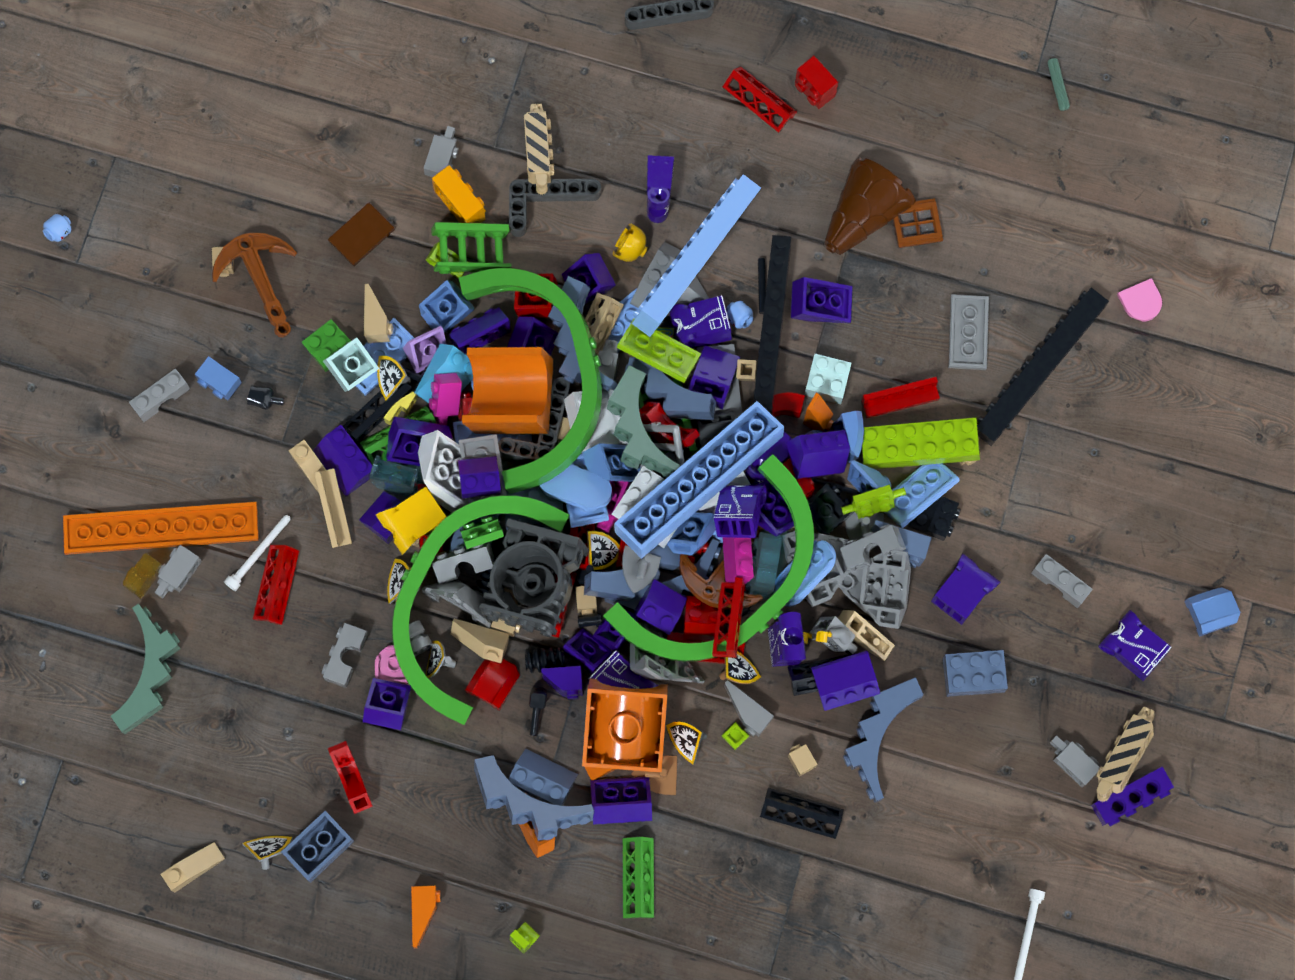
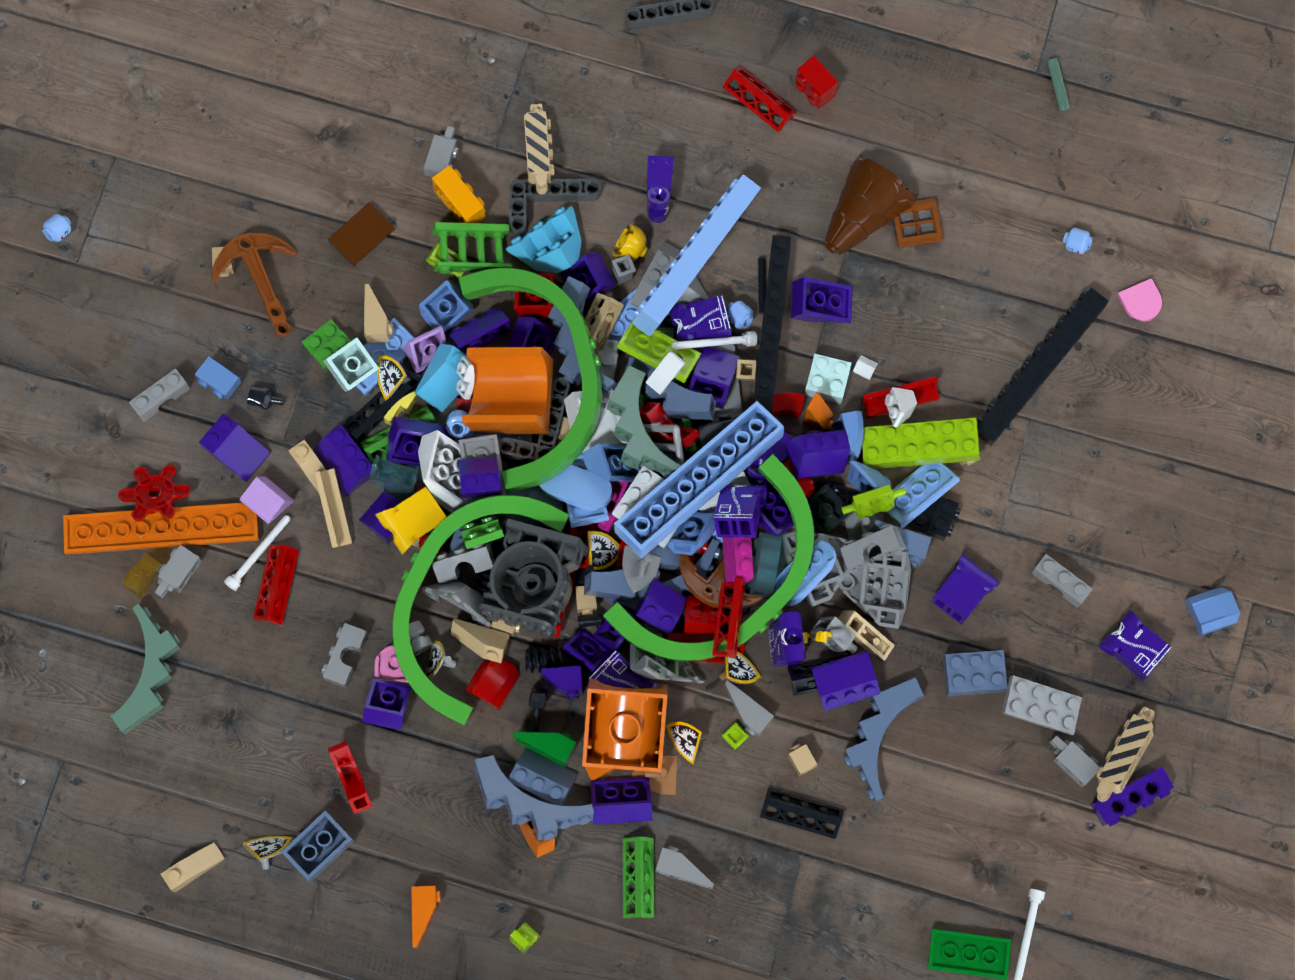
(154, 483): none -> red plate
(234, 447): none -> dark purple slope
(266, 499): none -> lavender slope
(395, 581): shield -> none
(445, 396): dark pink hinge -> none
(455, 426): none -> light blue head
(467, 376): none -> white slope
(551, 243): none -> medium azure brick
(552, 746): none -> green slope
(623, 269): none -> light grey brick
(665, 372): none -> white slope
(678, 866): none -> light grey slope
(748, 338): none -> white piece
(865, 367): none -> white slope
(900, 405): none -> white slope
(968, 332): light grey tile -> none
(969, 954): none -> green plate
(1041, 705): none -> light grey plate
(1077, 241): none -> light blue head

